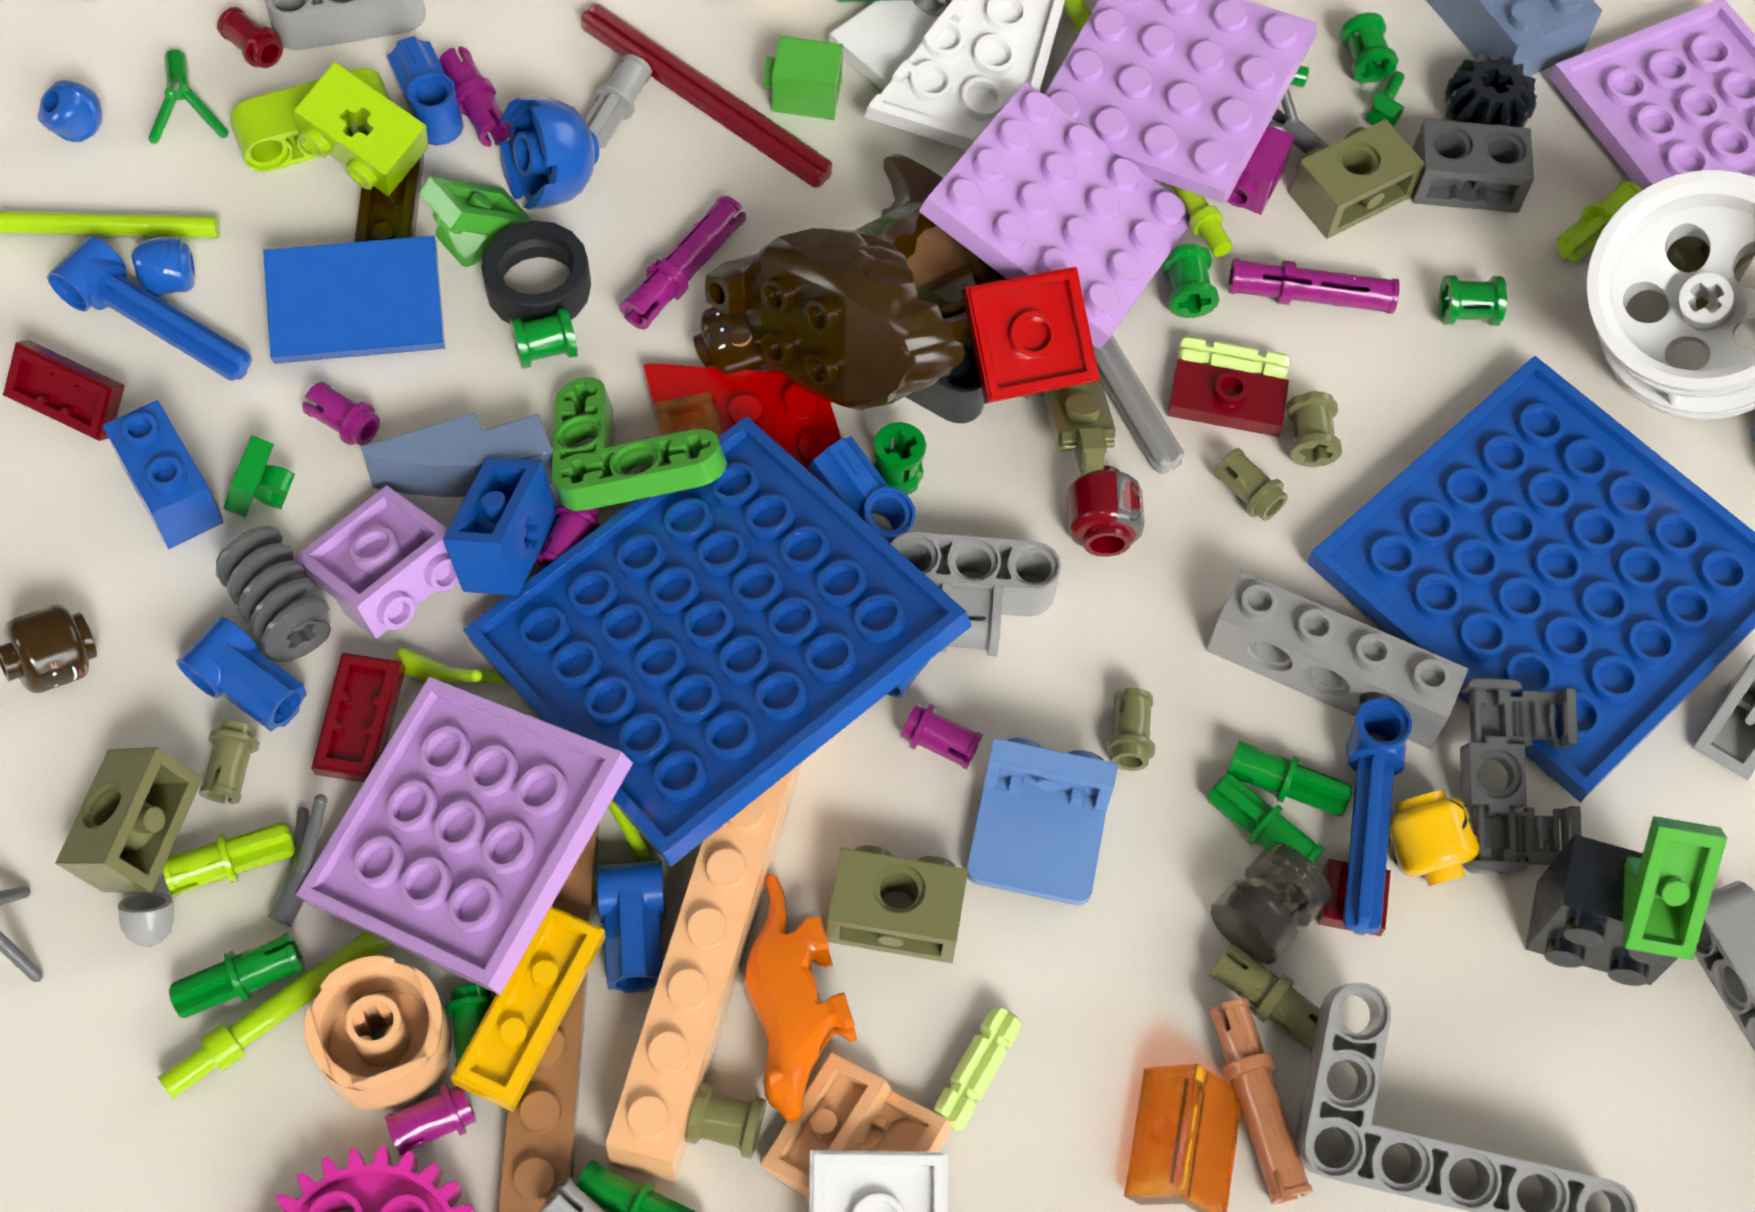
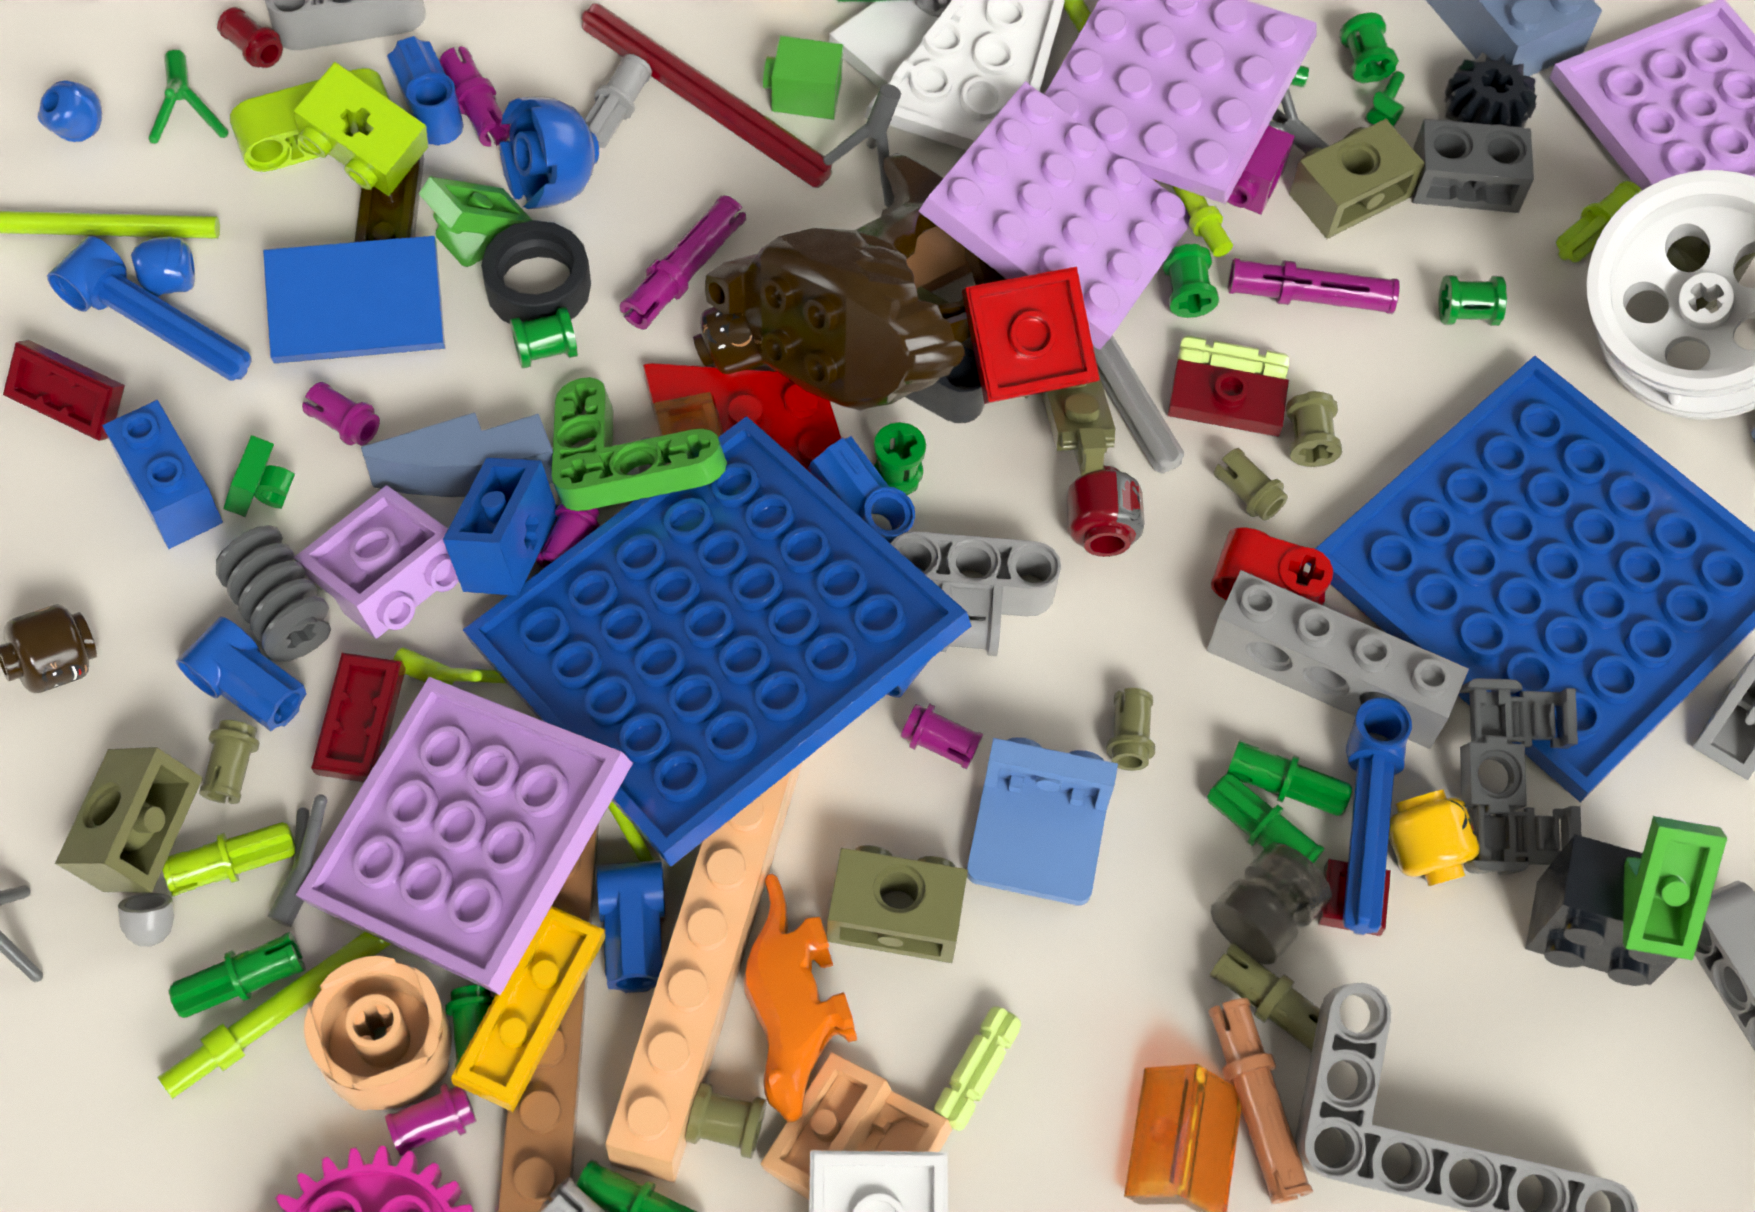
(876, 131): none -> dark grey plant
(1271, 561): none -> red piece

